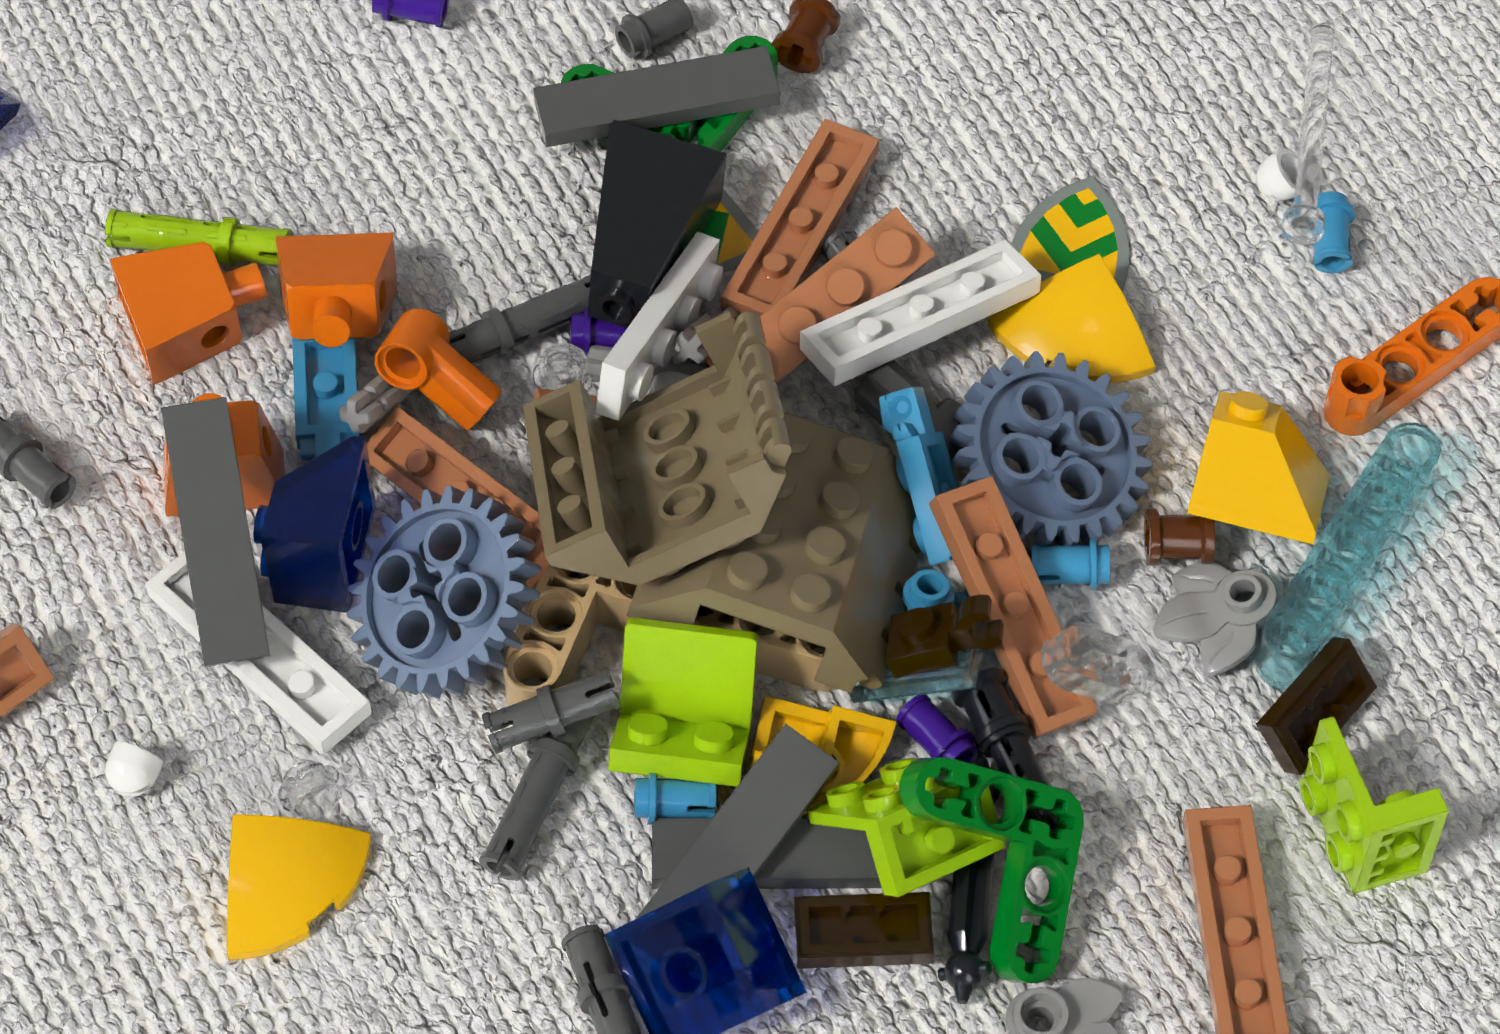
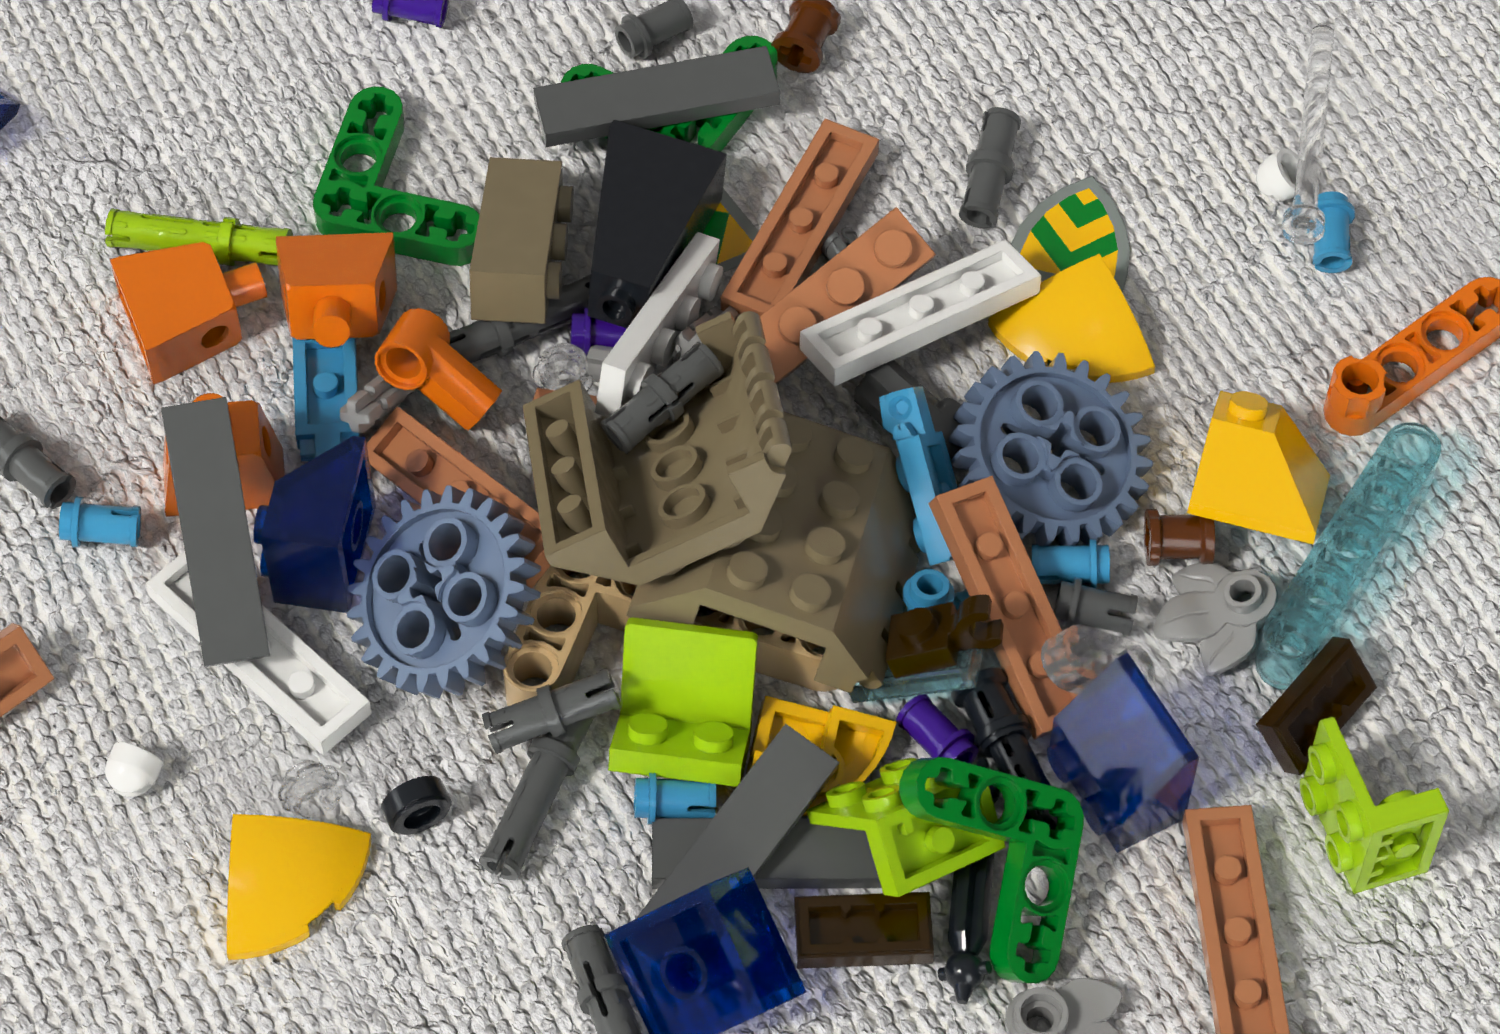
(99, 523): none -> dark azure pin
(366, 191): none -> green beam
(416, 805): none -> black tile
(520, 240): none -> dark tan brick
(662, 397): none -> dark grey pin
(990, 167): none -> dark grey pin
(1090, 606): none -> dark grey pin
(1123, 756): none -> clear blue slope

